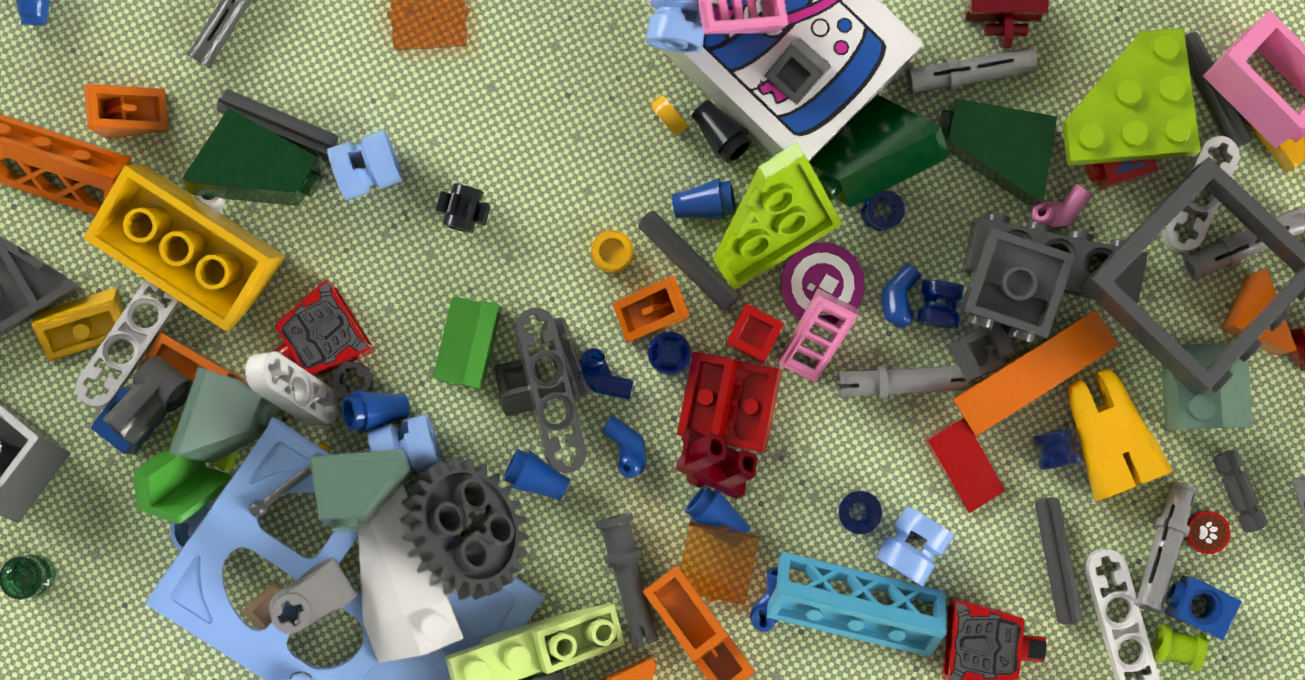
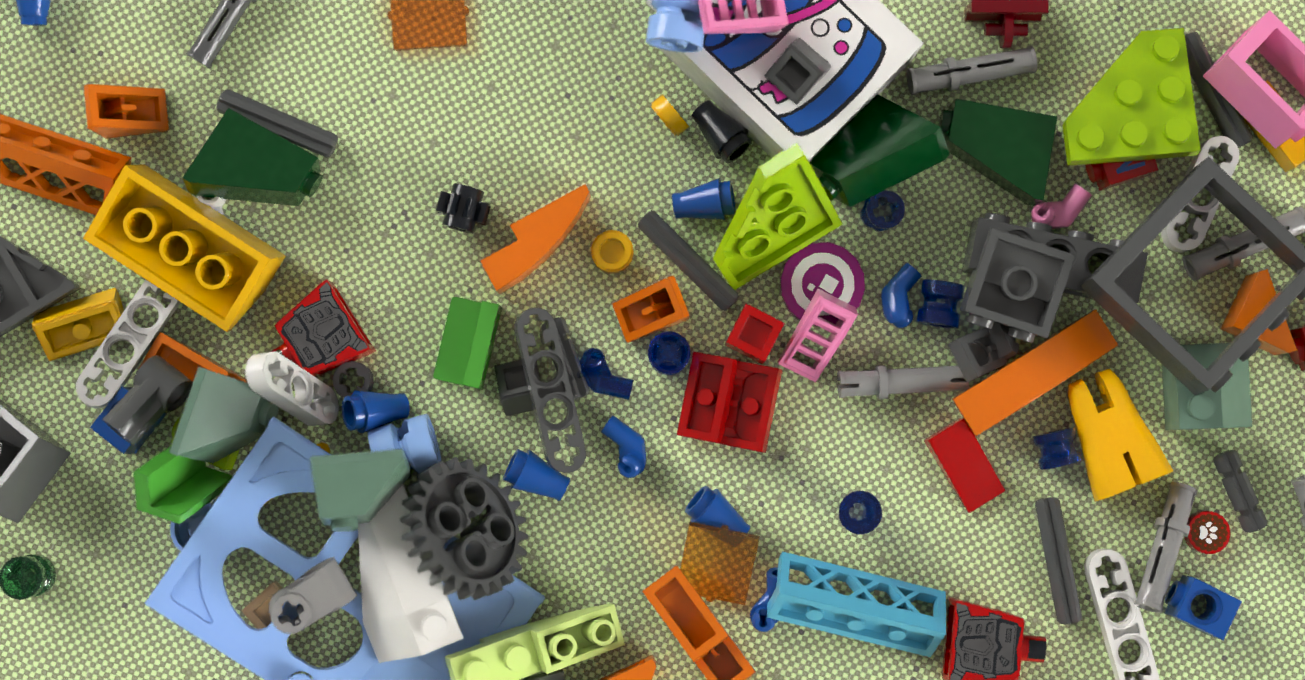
(258, 507): dark grey hinge -> none
(378, 157): light blue wheel -> none
(537, 240): none -> orange slope
(624, 558): dark grey pin -> none
(713, 463): dark red hips -> none
(907, 559): light blue wheel -> none
(1180, 647): lime bush -> none

